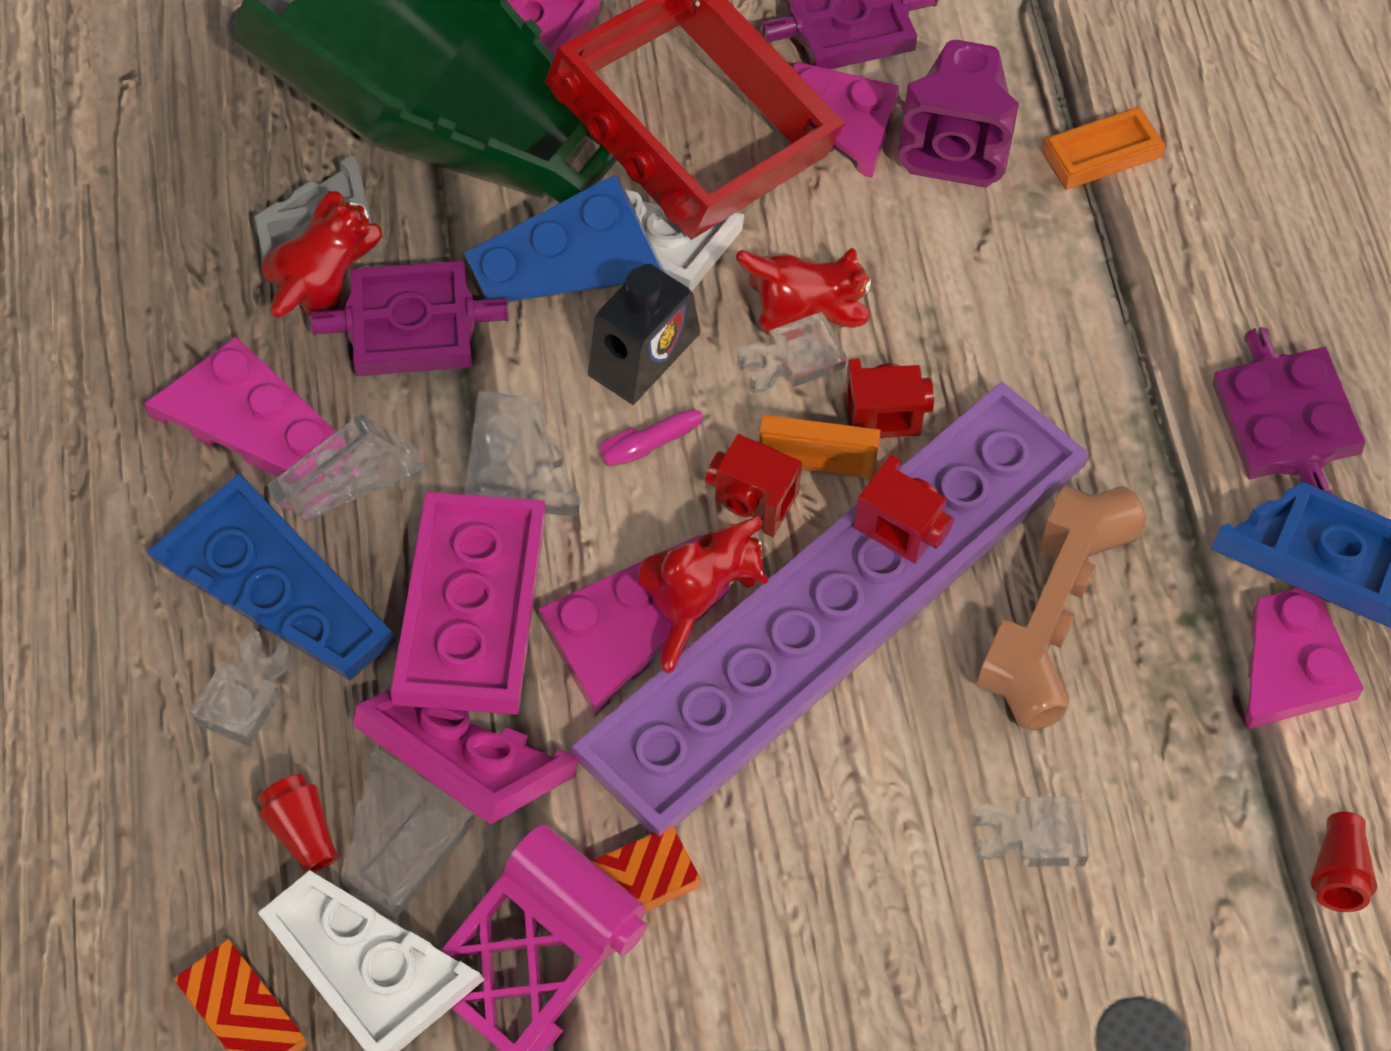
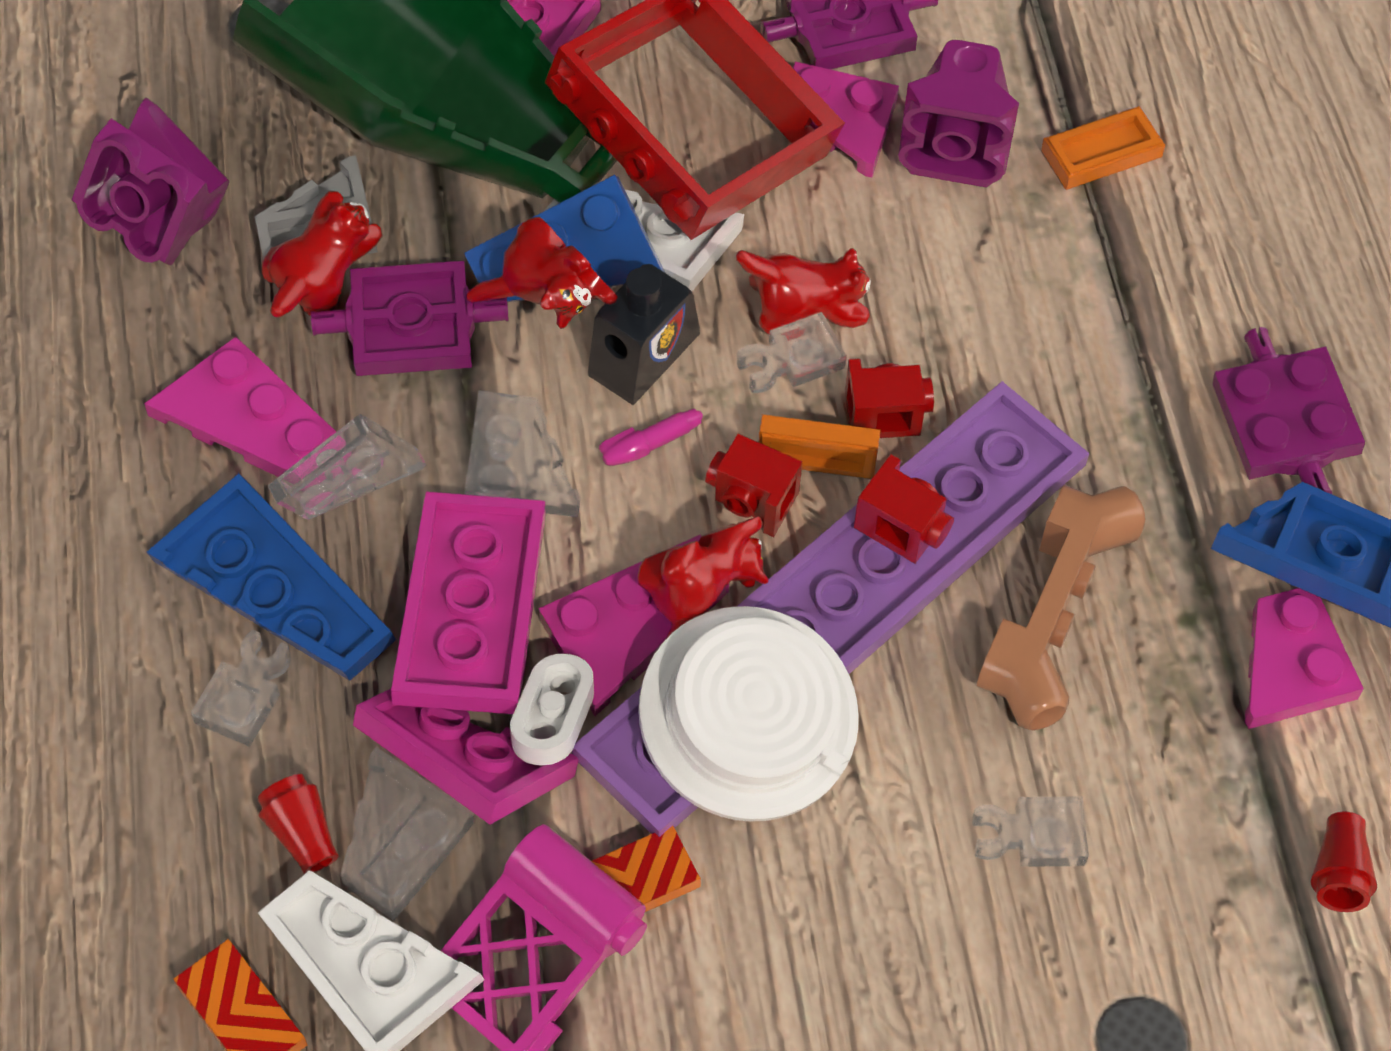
(149, 185): none -> magenta piece
(545, 273): none -> red animal
(546, 720): none -> white plate
(748, 713): none -> white piece

